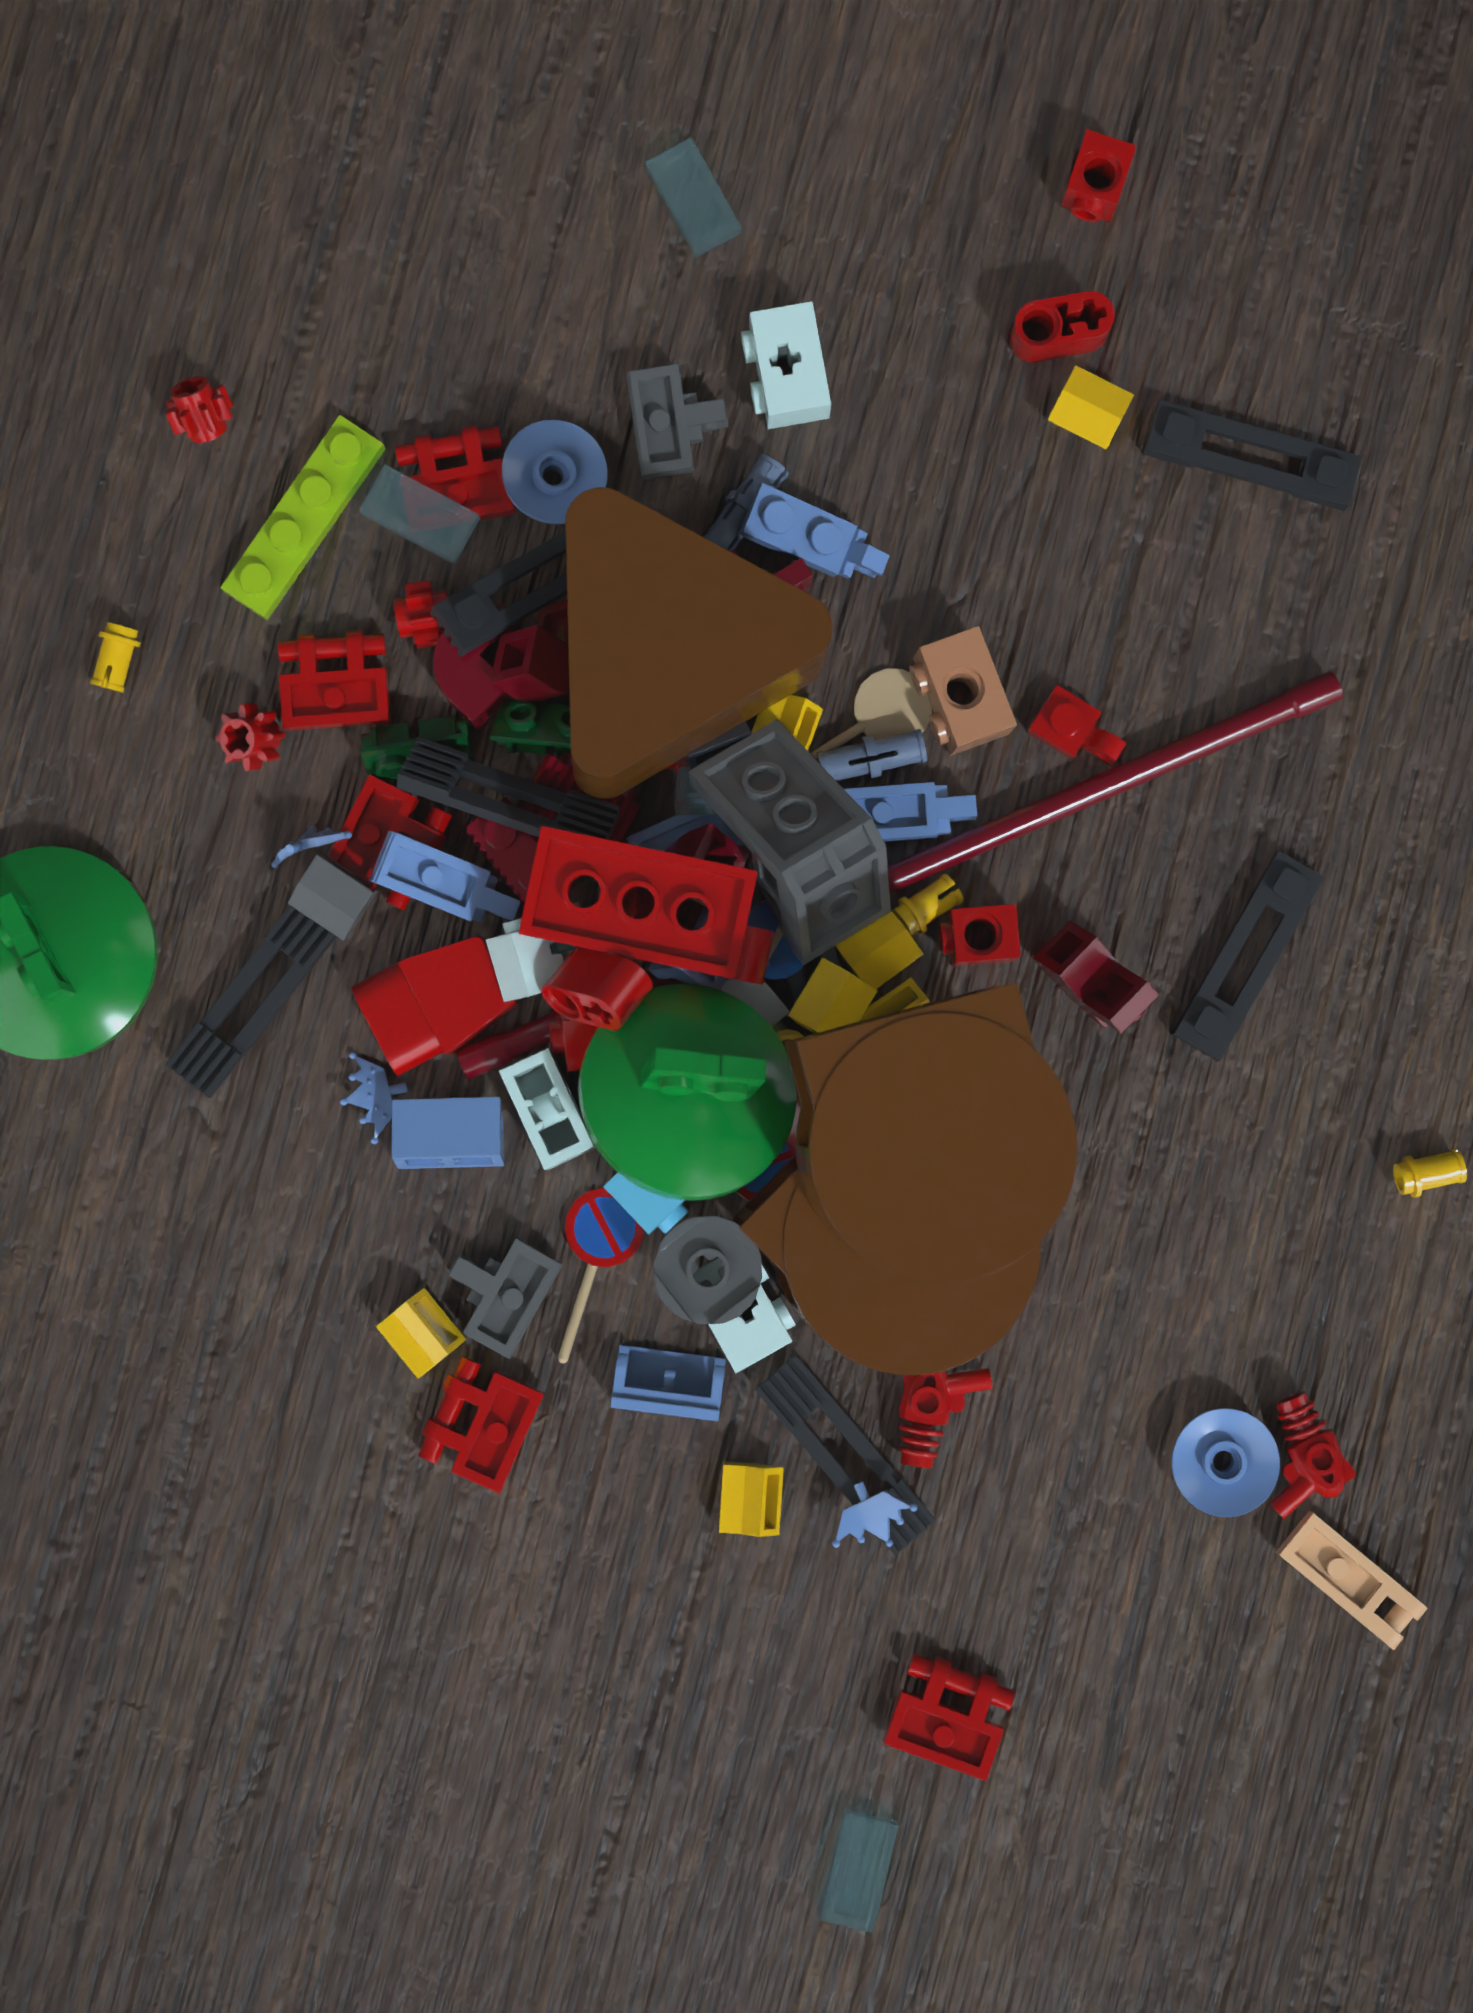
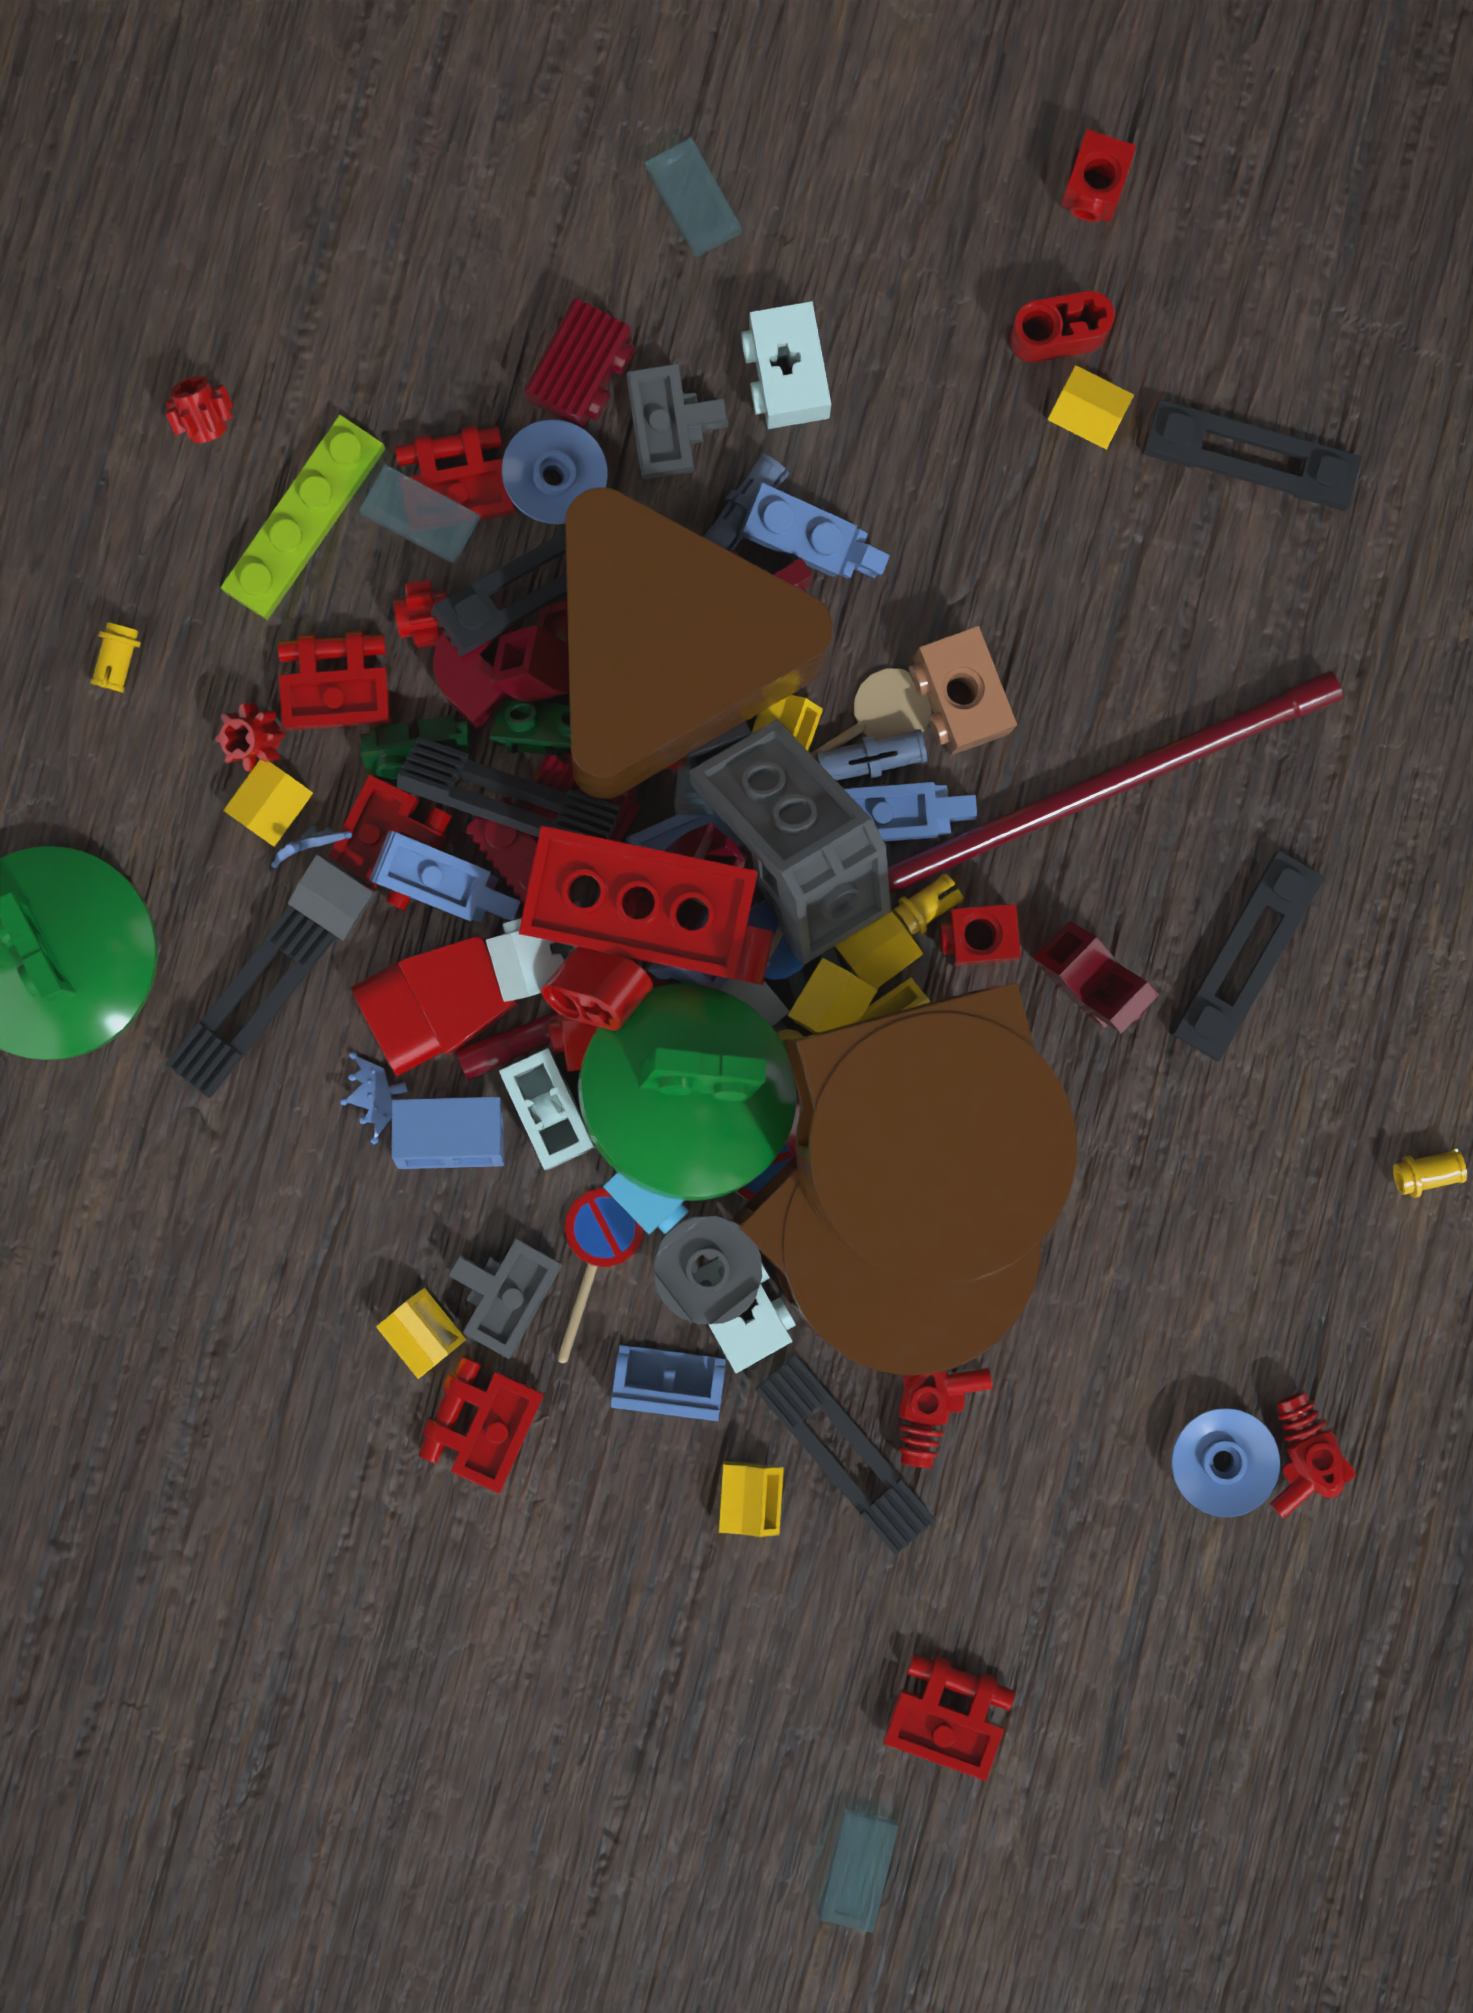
(268, 801): none -> yellow piece
(580, 364): none -> dark red brick
(871, 1515): medium blue piece -> none
(1069, 724): red plate -> none
(1349, 1578): light nougat plate -> none

